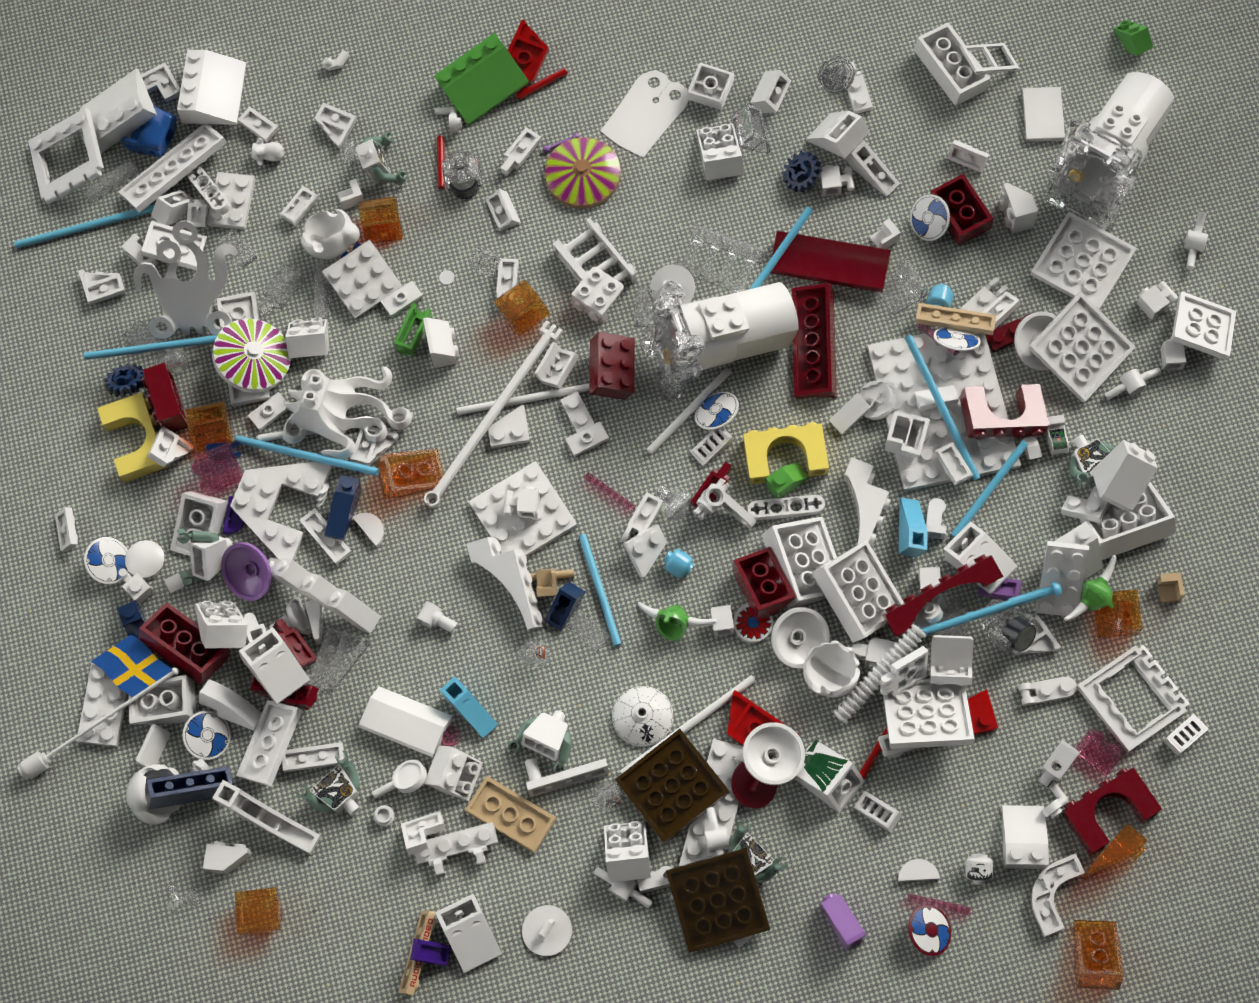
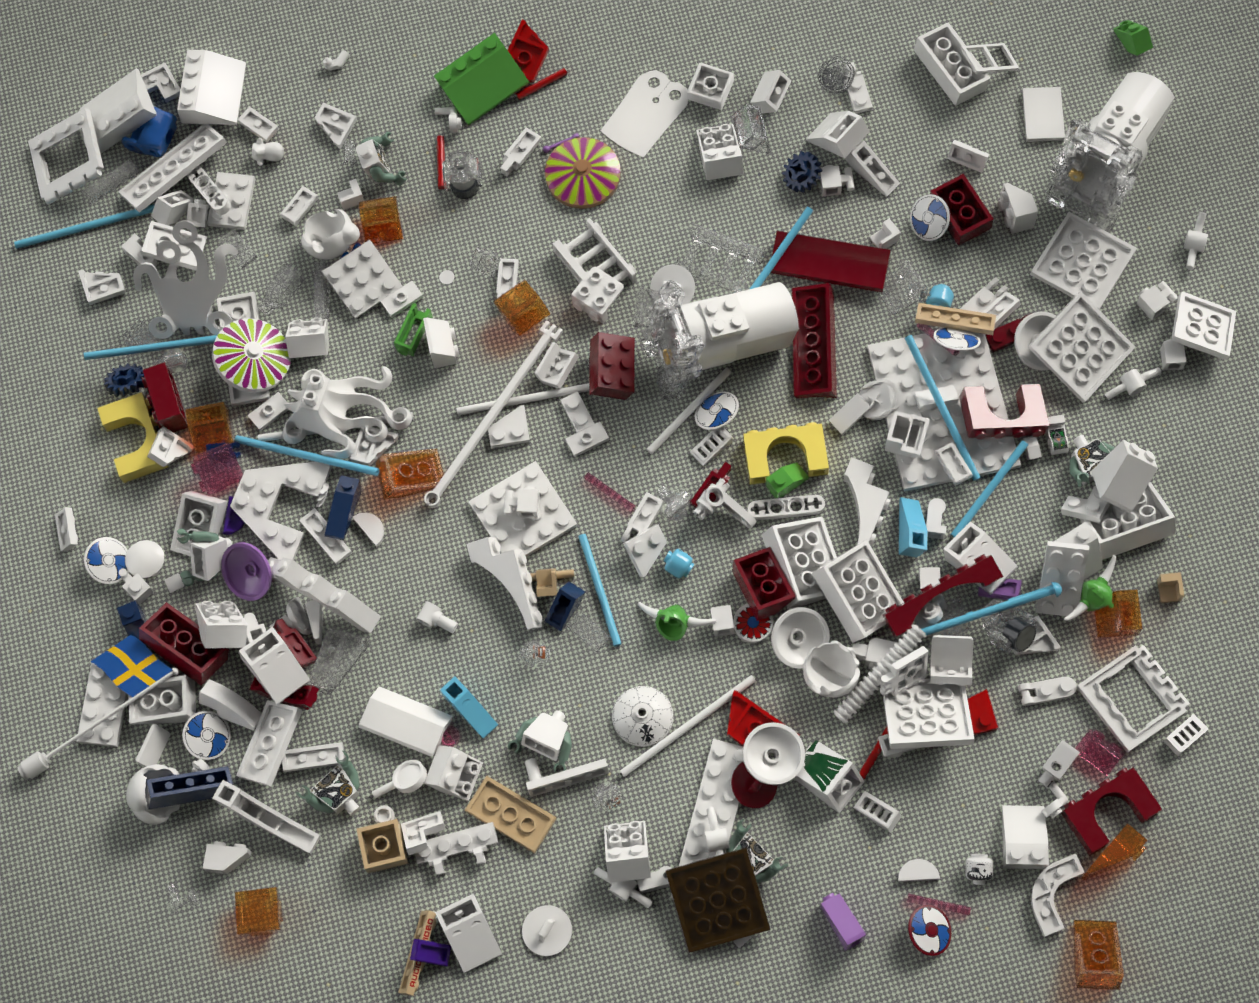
(382, 846): none -> tan brick
(502, 210): white slope -> none
(672, 786): dark brown plate -> none

